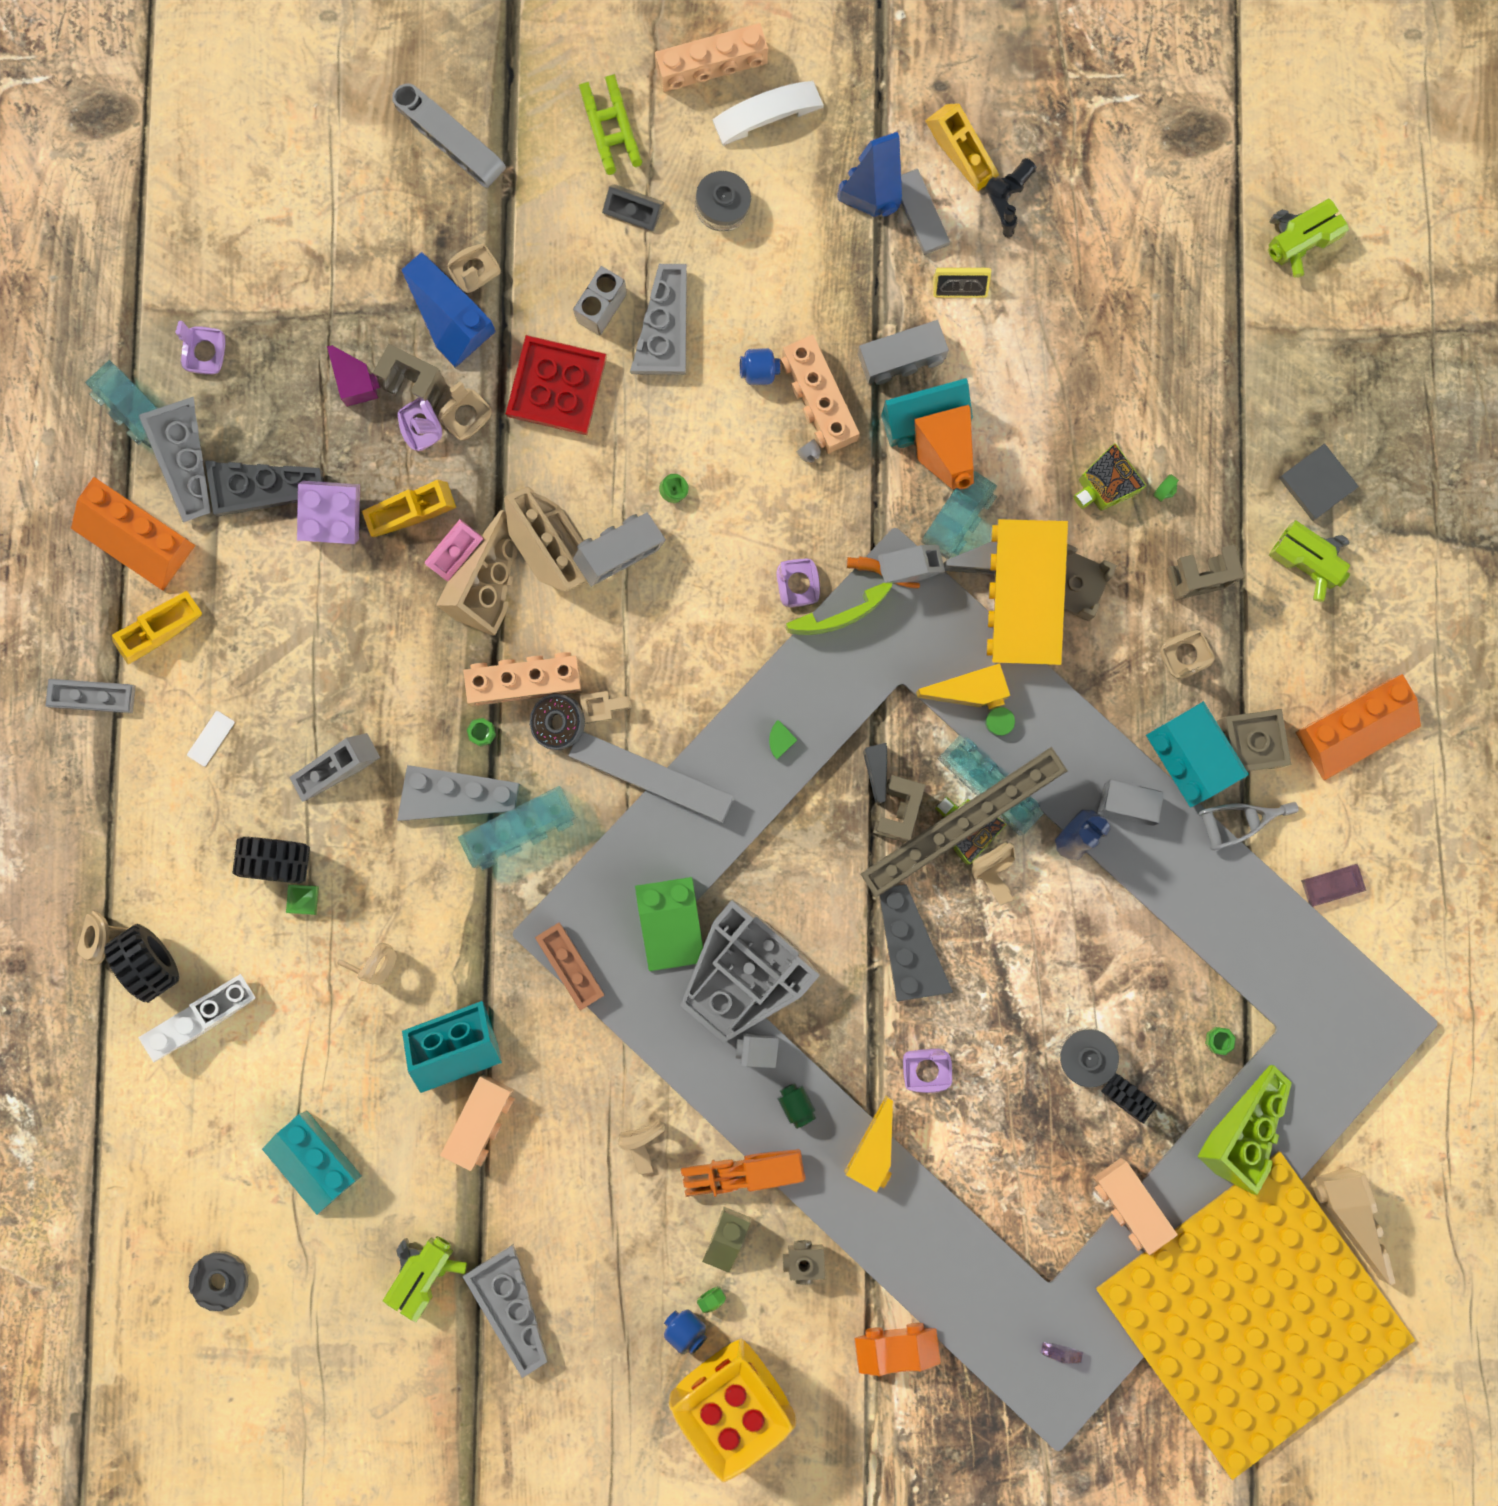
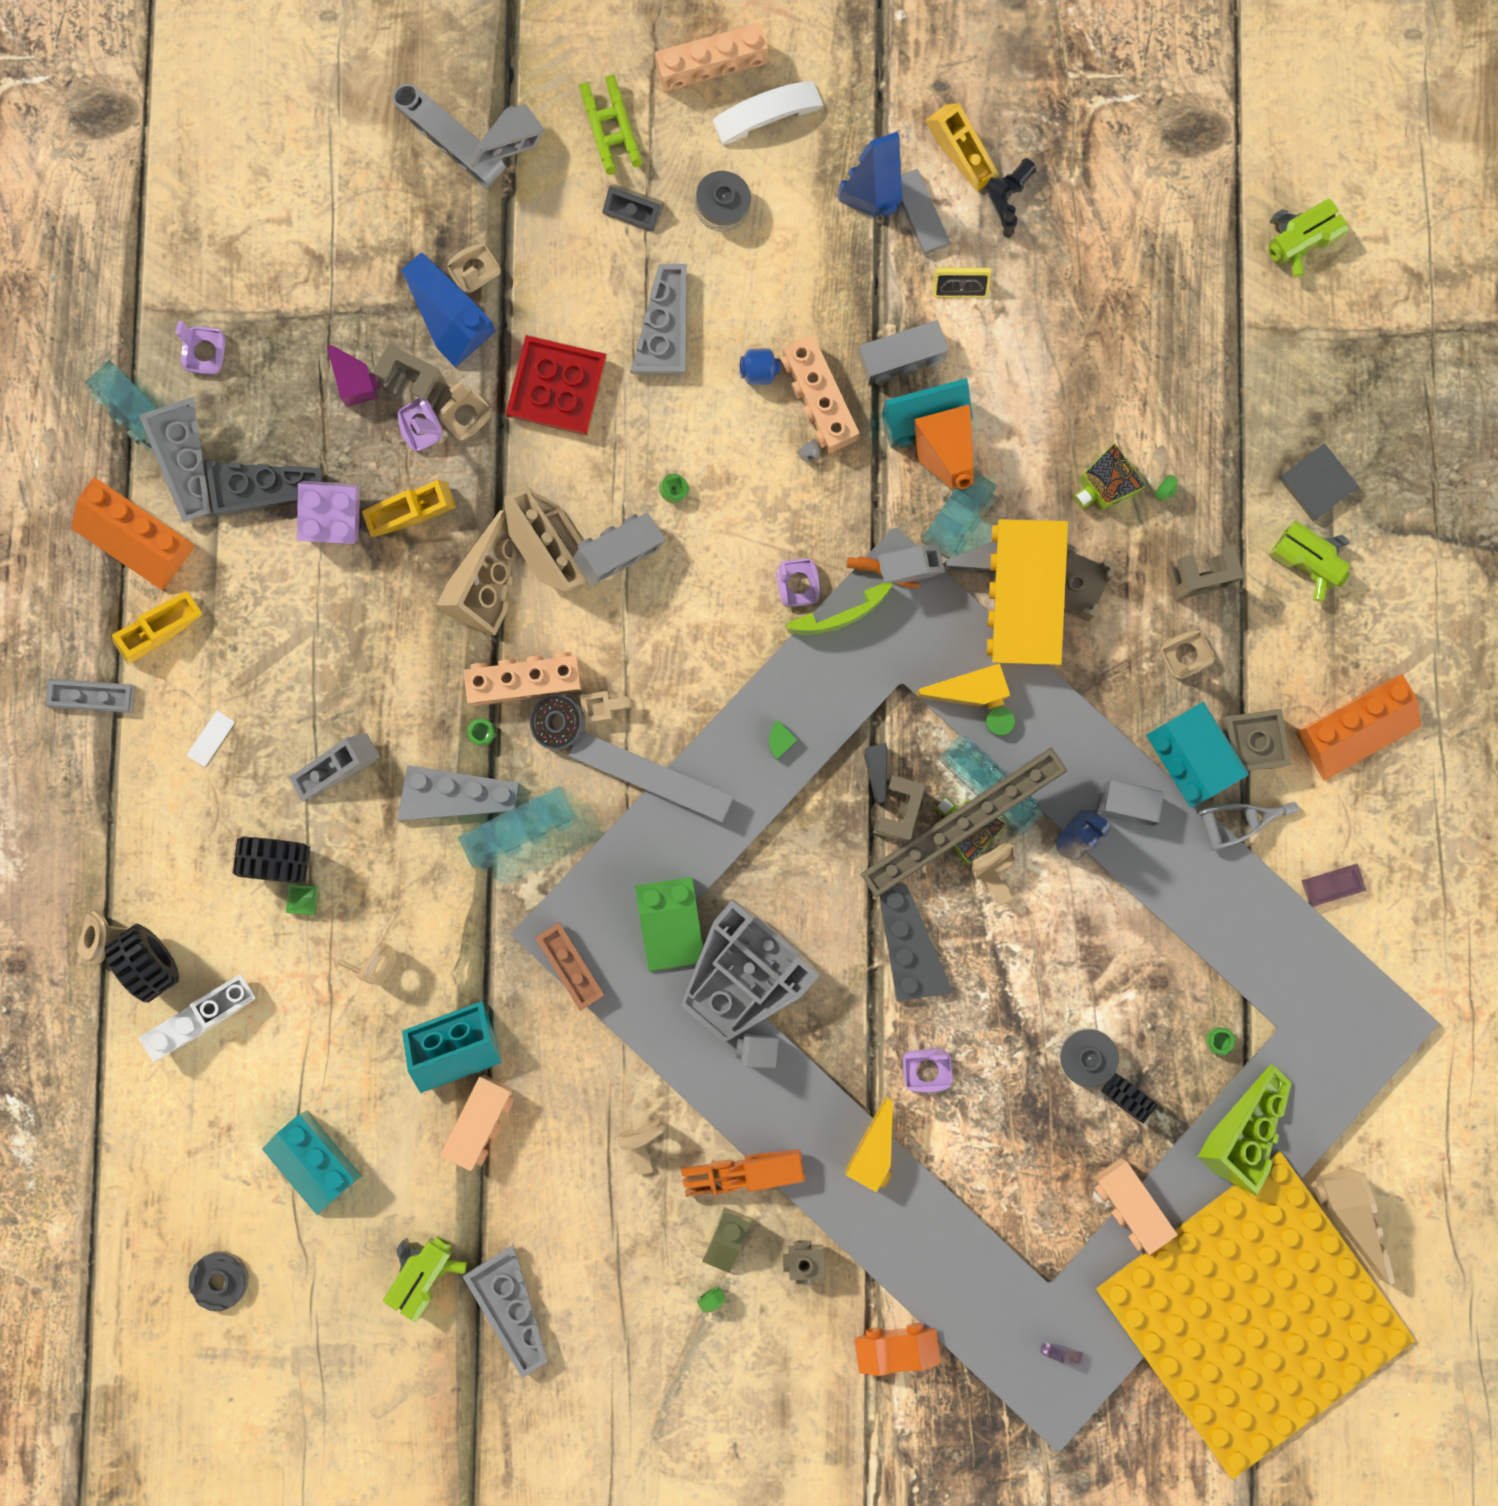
(453, 550): bright pink tile -> none
(511, 134): none -> light grey slope
(607, 308): light grey piece -> none
(685, 1331): blue head -> none
(732, 1410): yellow piece -> none
(796, 1105): dark green brick -> none

